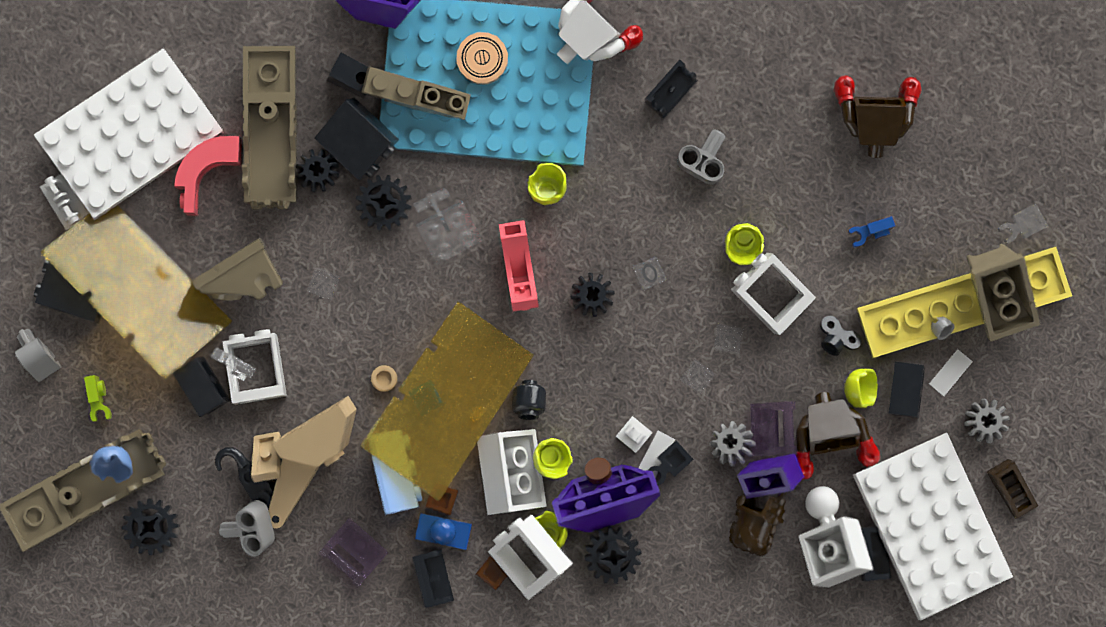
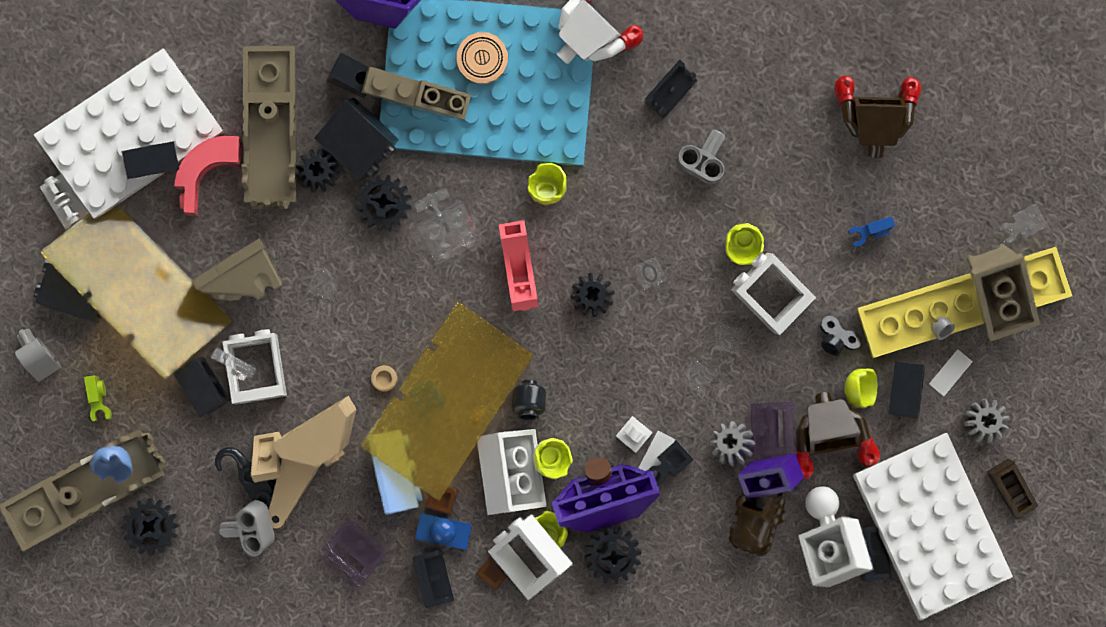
(150, 160): none -> black hinge

